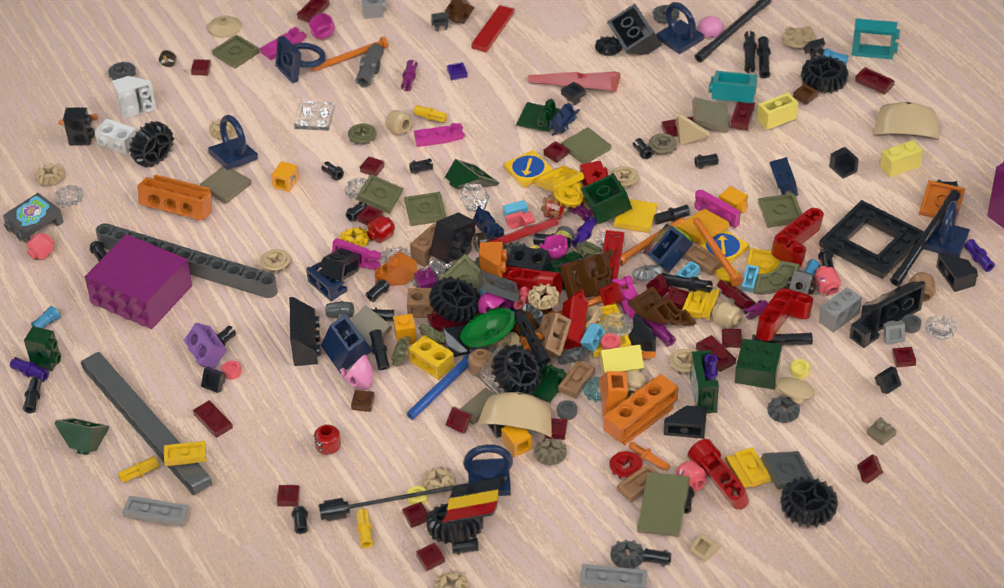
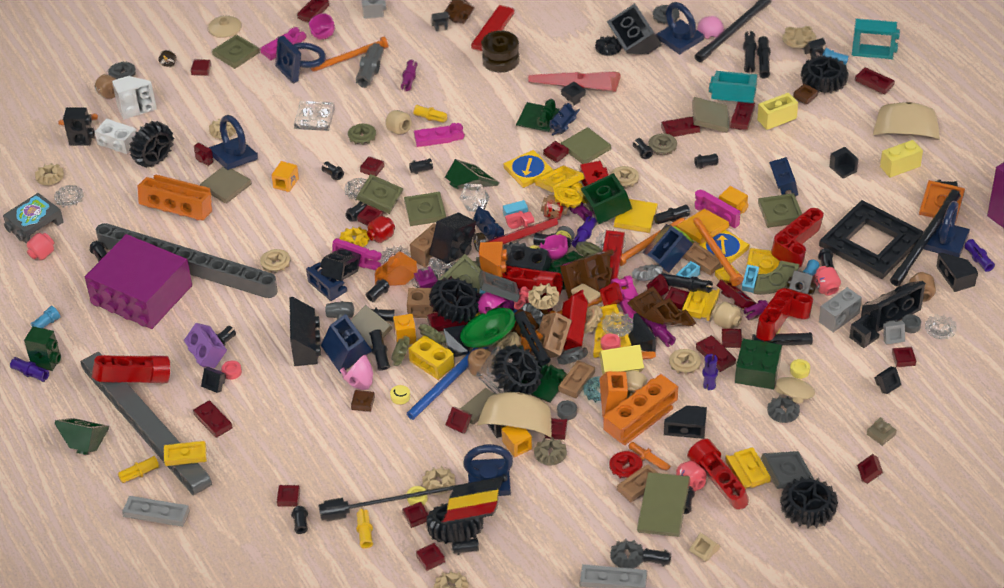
(32, 395): black axle -> none
(104, 86): none -> medium nougat head
(131, 369): none -> red beam
(203, 154): none -> dark red plate
(327, 439): red head -> none
(400, 394): none -> light yellow tile
(457, 71): dark purple tile -> none
(500, 51): none -> dark brown wheel
(589, 292): none -> tan slope
(592, 337): medium azure piece -> none
(689, 131): tan slope -> none
(704, 391): dark green panel -> none

